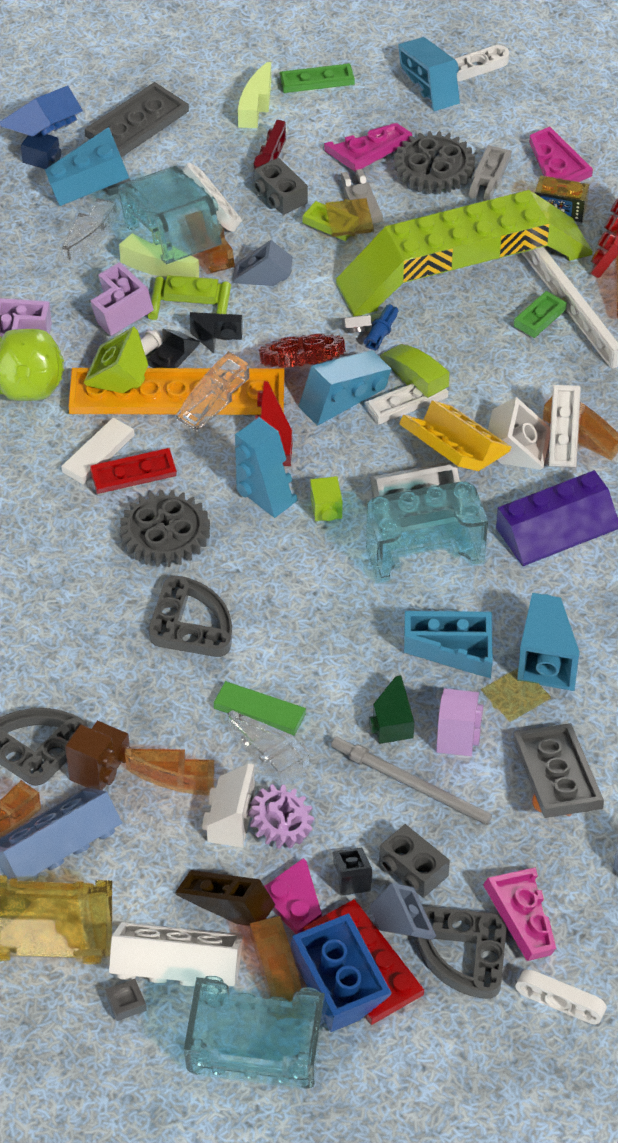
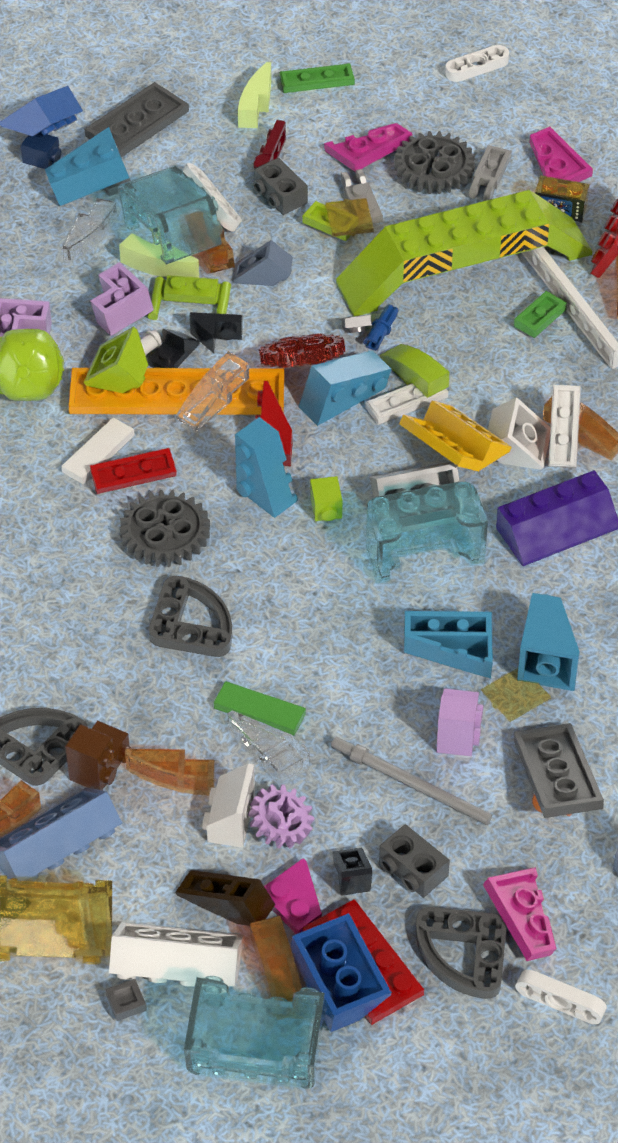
(392, 714): dark green slope -> none
(401, 912): sand blue slope -> none
(432, 70): dark azure wedge -> none

